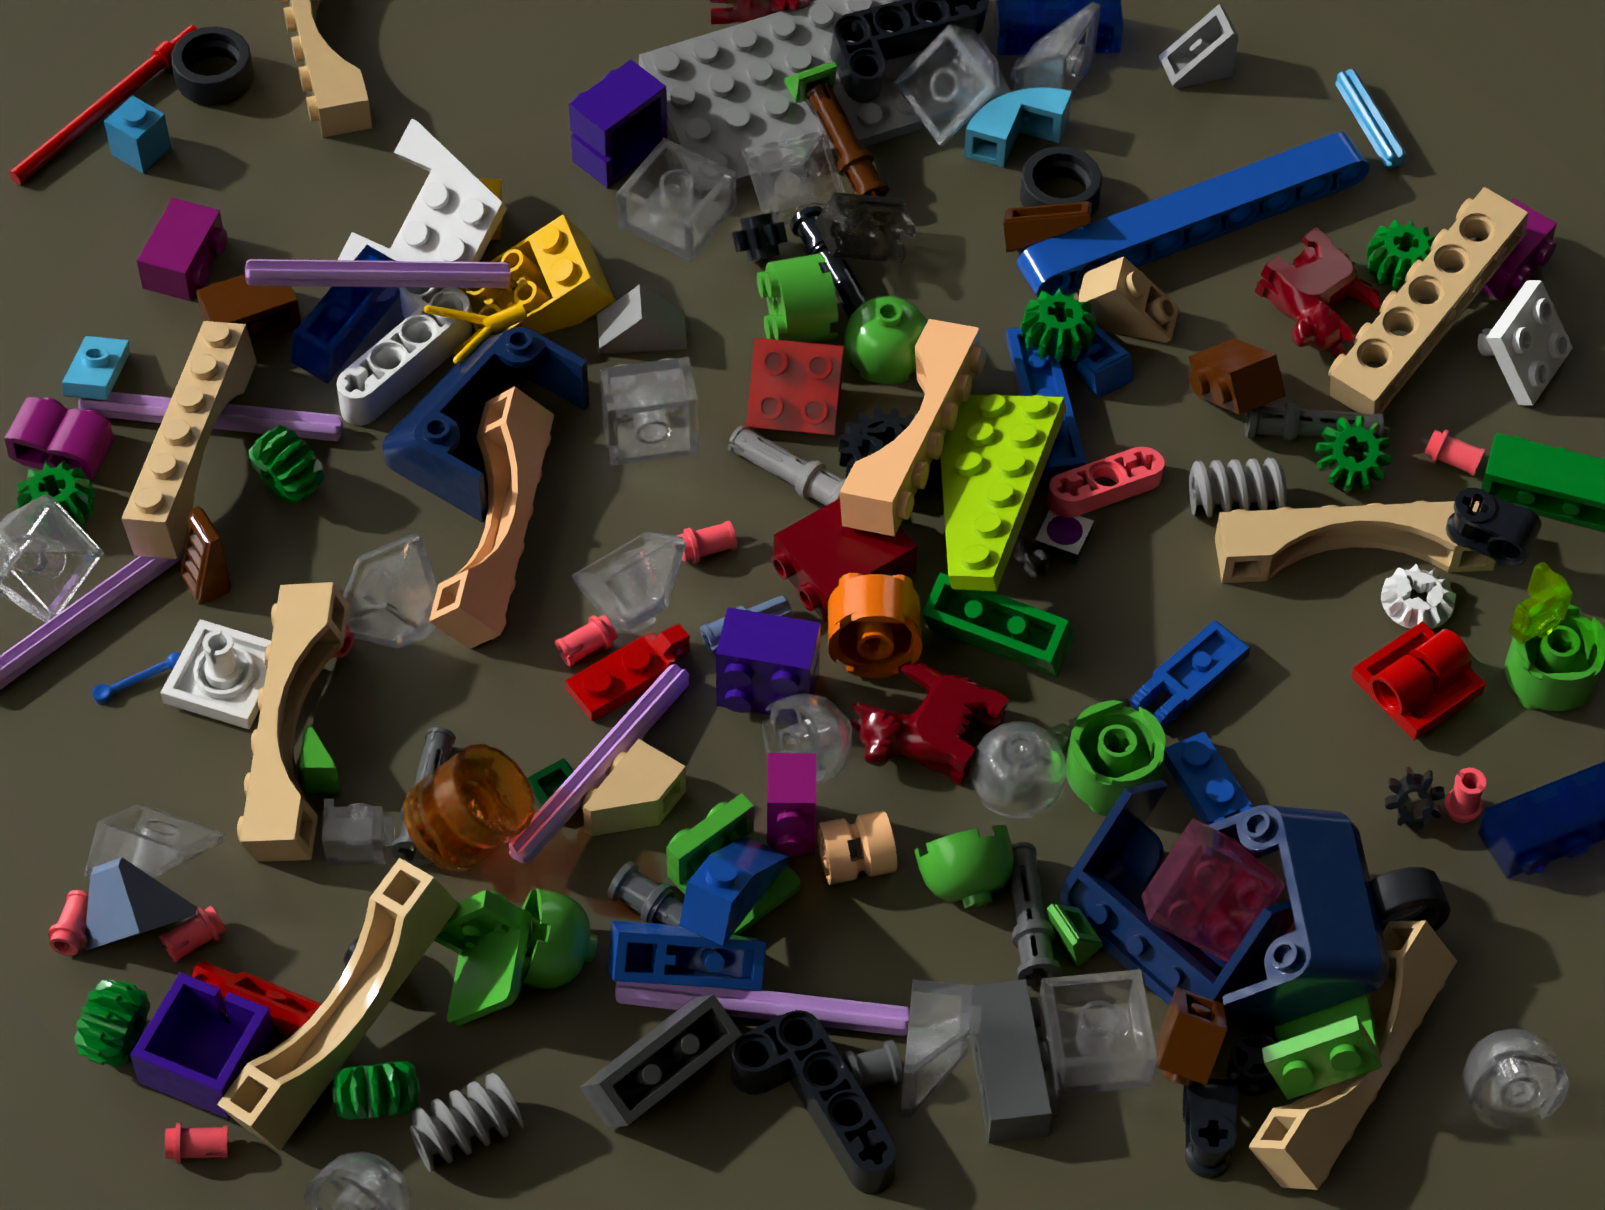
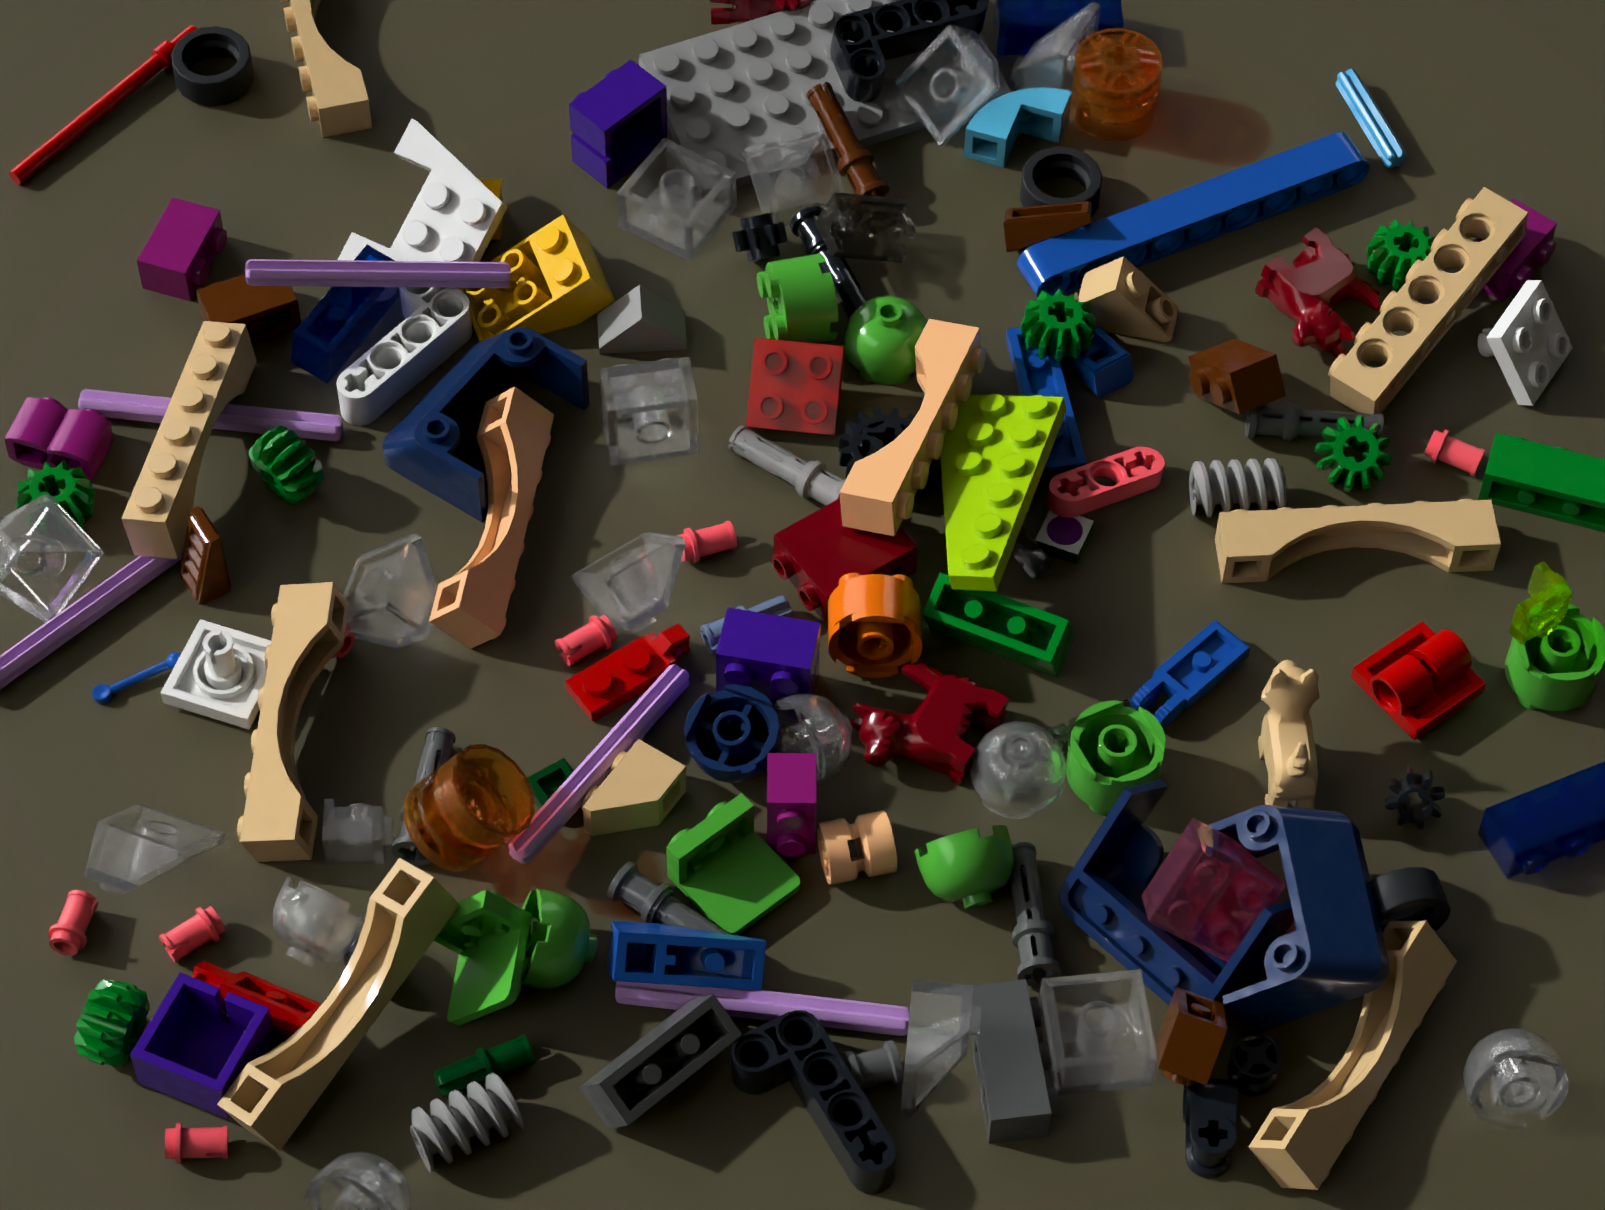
(95, 368): medium azure plate -> none
(129, 902): sand blue slope -> none
(137, 134): dark azure brick -> none
(314, 923): none -> clear cylinder
(316, 765): bright green slope -> none
(375, 1090): green gear -> none
(491, 325): yellow plant -> none
(498, 1060): none -> dark green axle
(729, 888): blue slope -> none
(732, 733): none -> dark blue cylinder
(803, 81): bright green slope -> none
(1074, 932): bright green slope -> none
(1116, 84): none -> clear orange wheel
(1203, 51): light grey slope -> none
(1205, 779): blue hinge -> none
(1288, 736): none -> tan animal
(1324, 1048): bright green bracket -> none
(1410, 612): white gear -> none
(1465, 800): coral pin -> none
(1496, 529): black piece -> none

